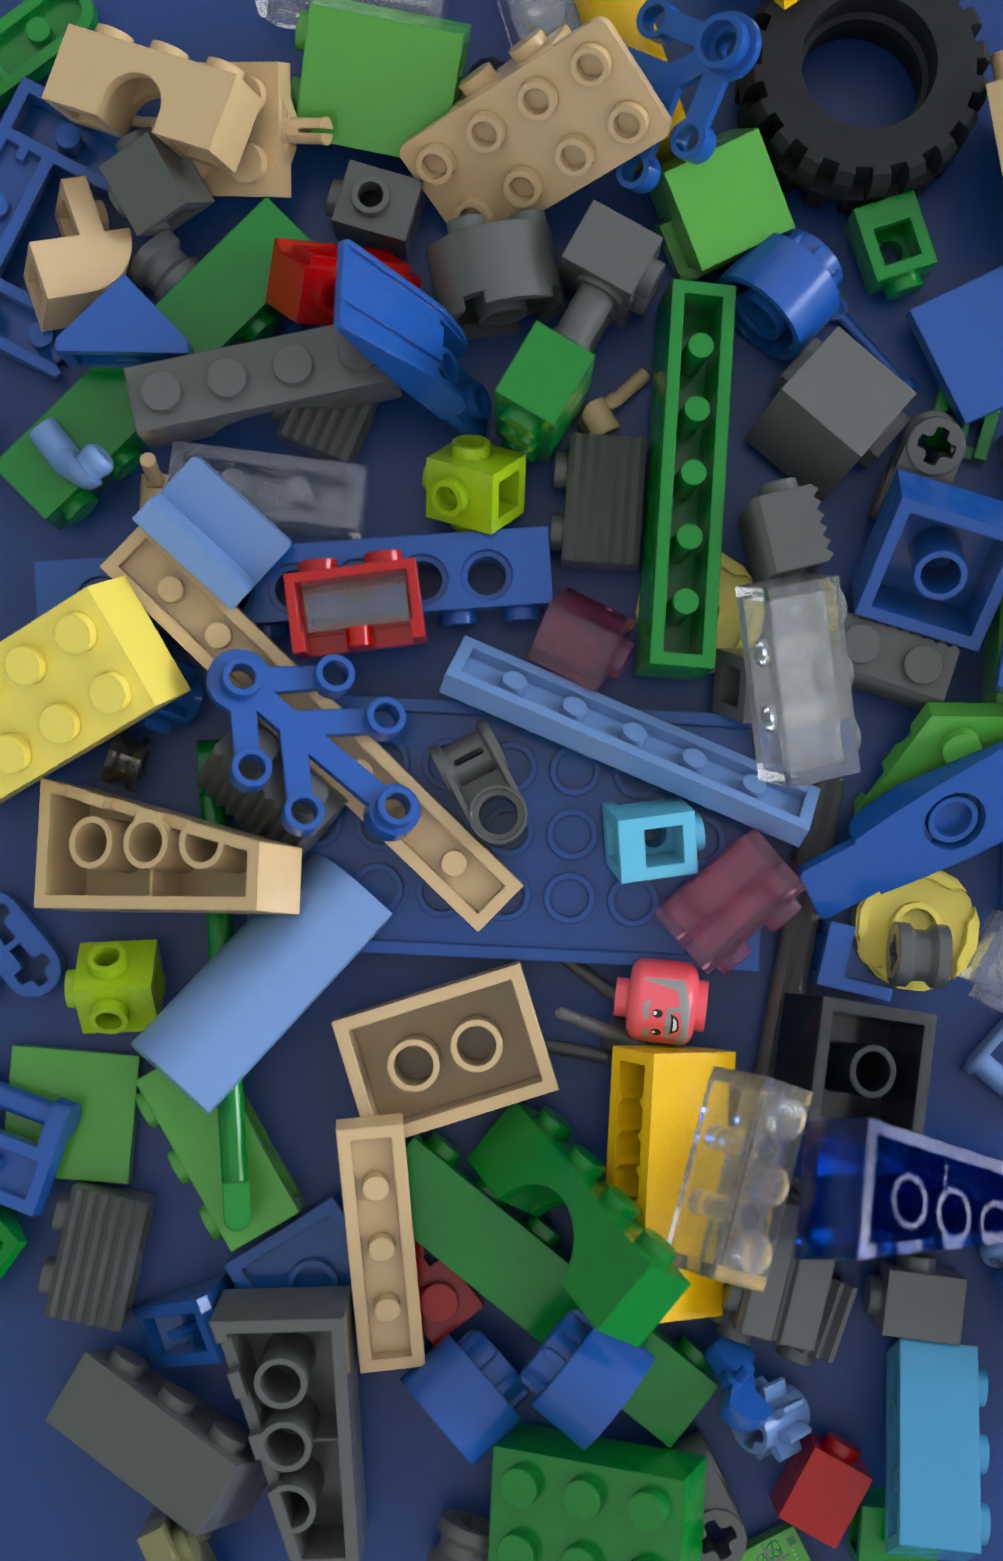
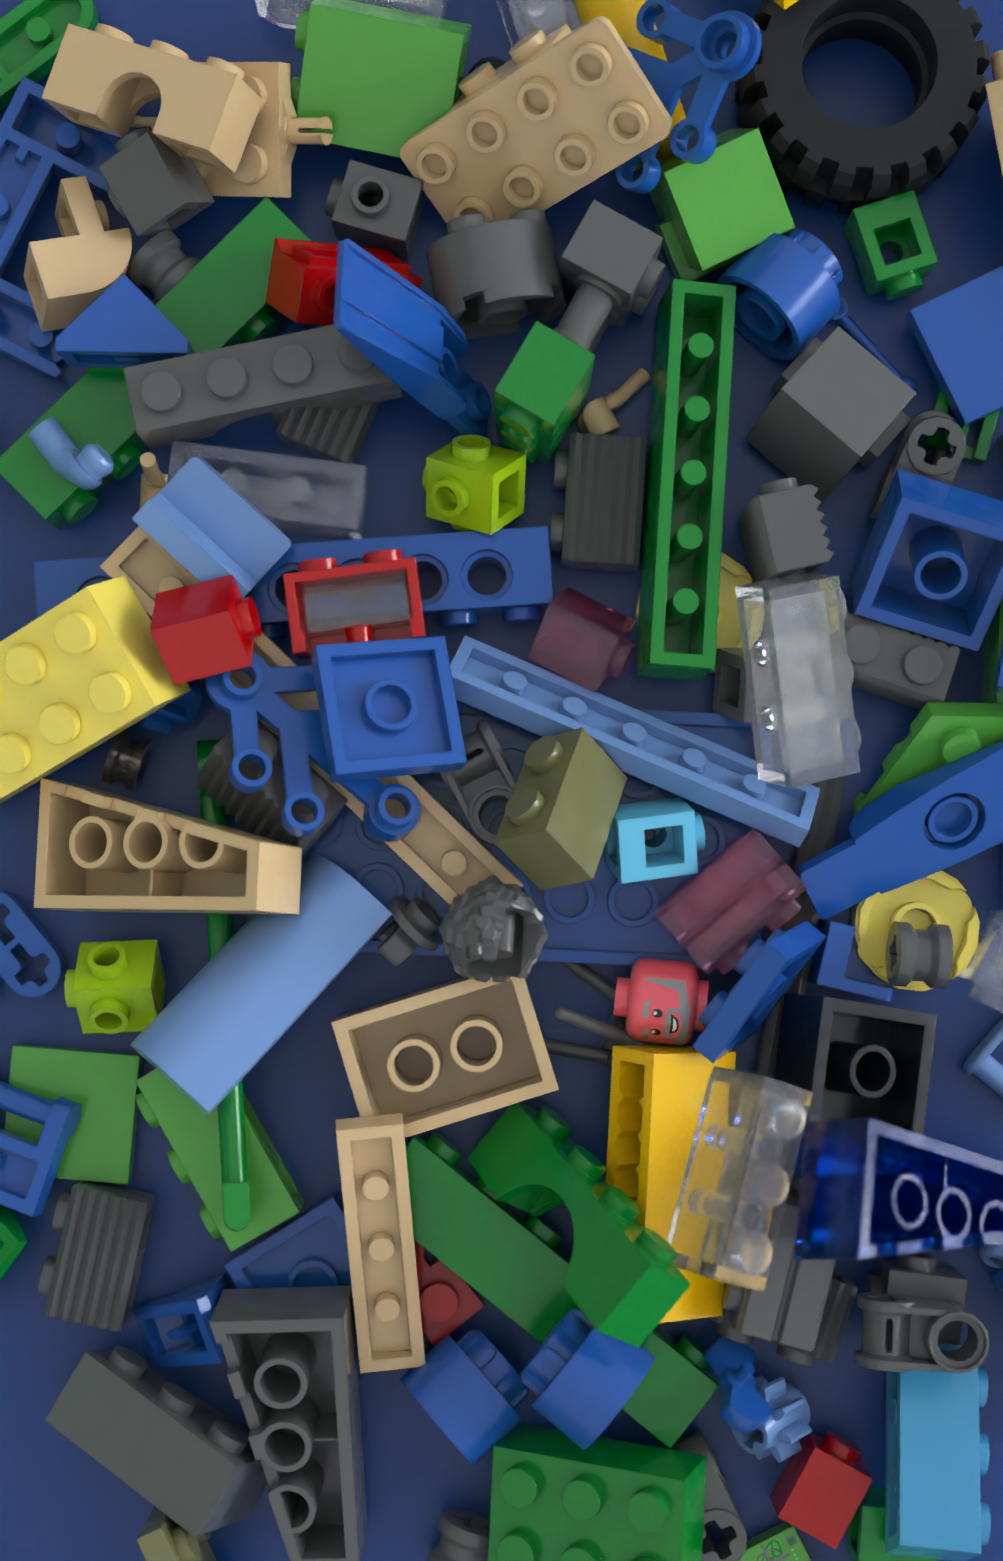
(205, 629): none -> red brick
(388, 708): none -> blue plate
(412, 925): none -> dark grey plate
(493, 932): none -> dark grey piece
(561, 810): none -> olive brick
(766, 975): none -> blue plate
(904, 1332): none -> dark grey piece

